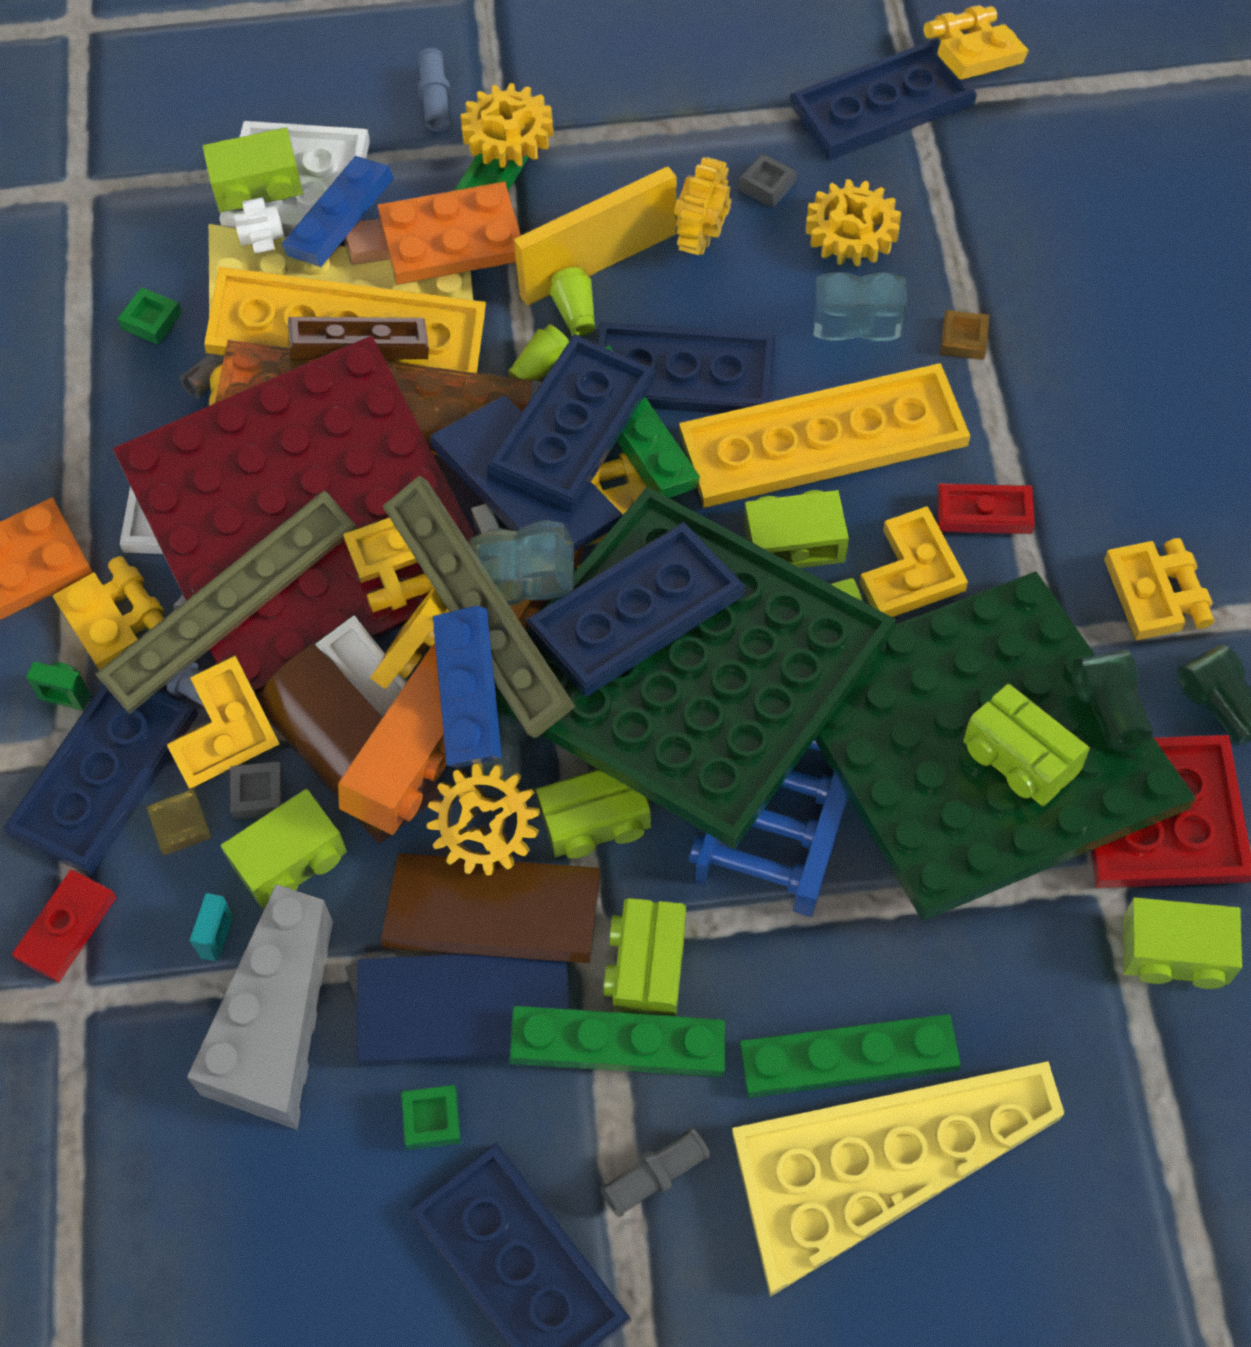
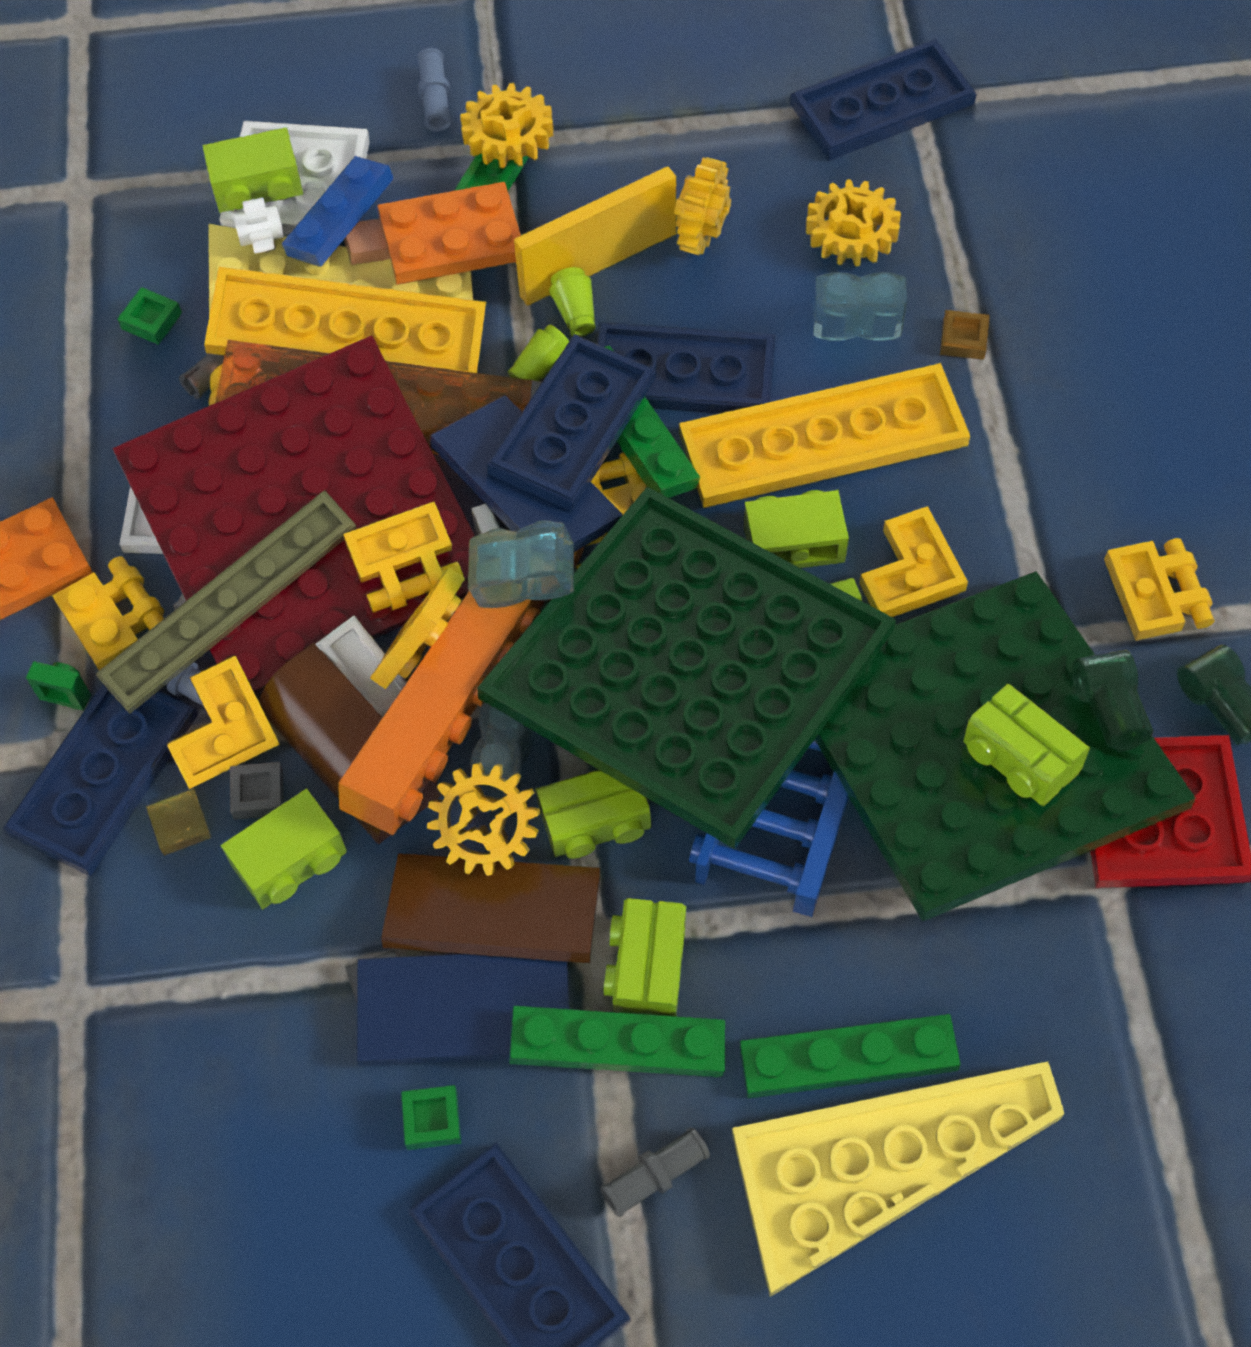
(64, 926): red plate -> none
(212, 927): teal tile -> none
(267, 1017): light grey wedge -> none
(323, 335): reddish brown tile -> none
(463, 583): olive tile -> none
(467, 687): blue plate -> none
(634, 608): dark blue tile -> none
(767, 180): dark grey tile -> none
(981, 49): yellow plate -> none
(985, 508): red plate -> none
(1182, 942): lime brick -> none

